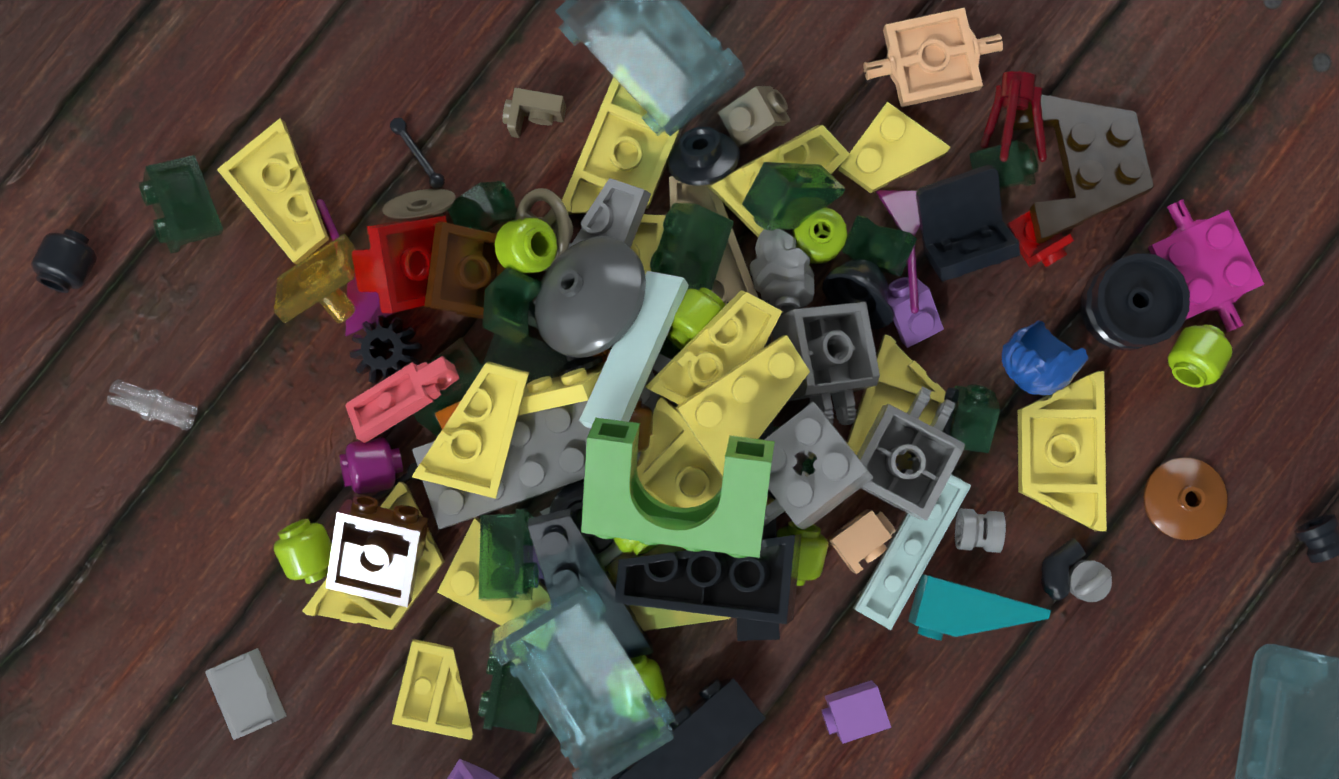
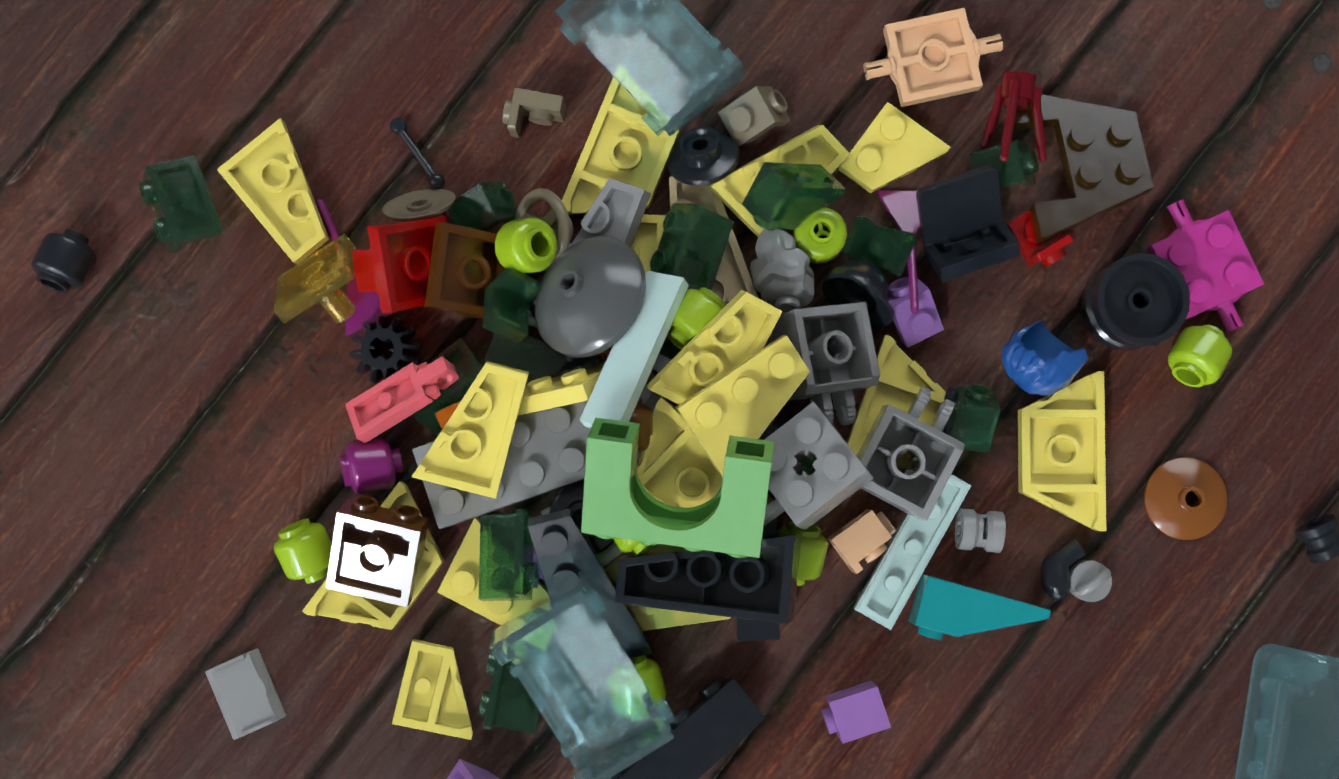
(152, 404): clear pin -> none

